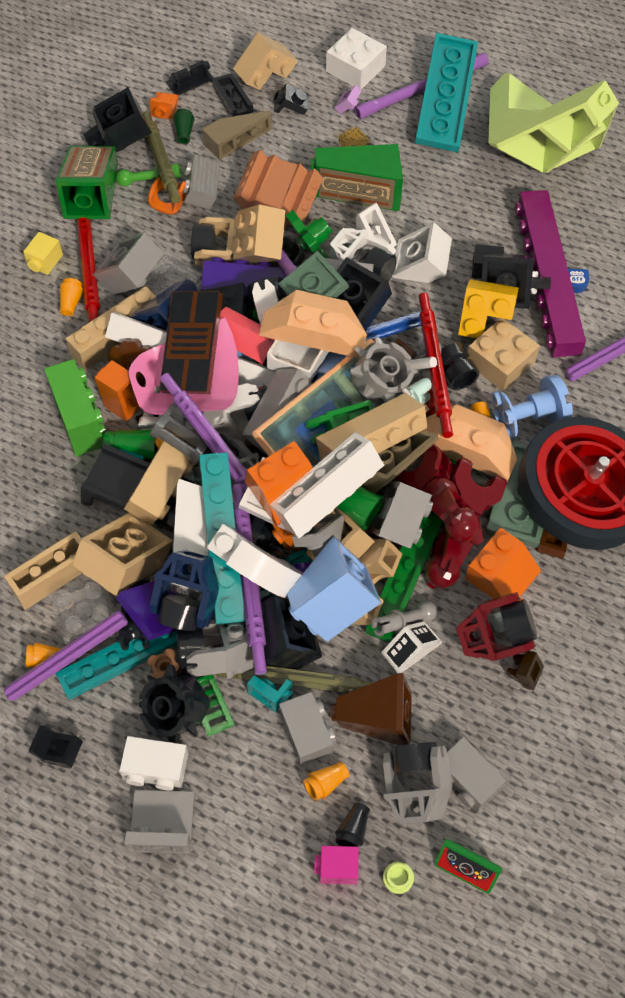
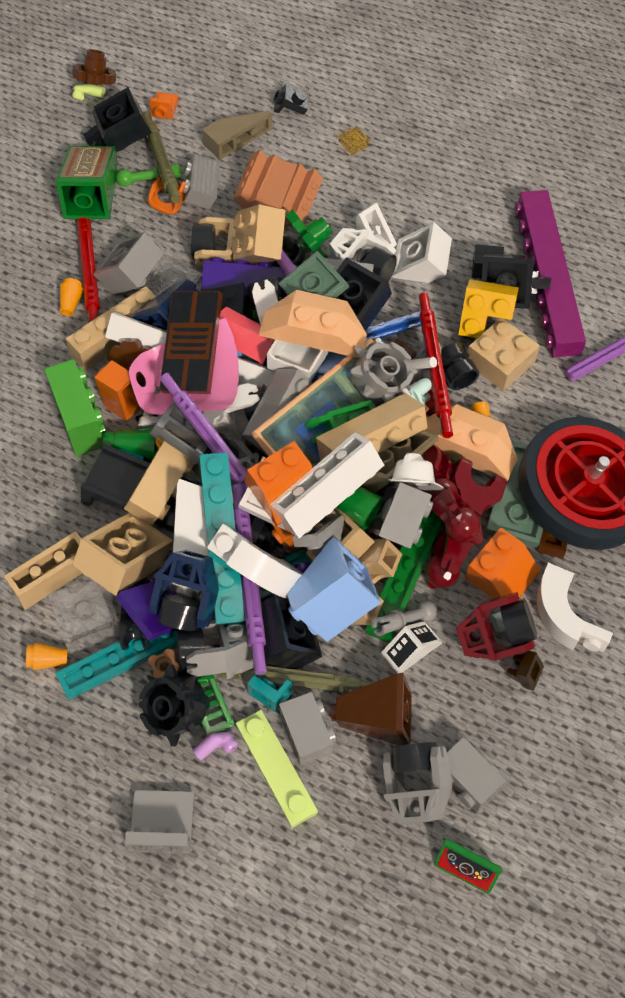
(43, 253): light yellow brick -> none
(55, 747): black bracket -> none
(65, 656): medium lavender axle -> none
(89, 89): none -> yellowish green arm
(94, 69): none -> reddish brown plant
(154, 763): white brick -> none
(183, 125): dark green cone -> none
(185, 80): black hinge -> none
(214, 741): none -> lavender arm
(232, 95): black hinge -> none
(262, 59): tan brick -> none
(276, 768): none -> yellowish green plate
(324, 781): light orange cone -> none
(337, 865): dark pink brick -> none
(348, 100): lavender plate -> none
(353, 827): black cone -> none
(356, 58): white brick -> none
(360, 174): slope -> none
(372, 106): medium lavender piece -> none
(398, 877): yellowish green plate -> none
(416, 473): none -> white piece
(446, 92): teal plate -> none
(544, 132): yellowish green panel -> none
(547, 402): light blue piece -> none
(559, 617): none -> white arch
(579, 279): tile -> none

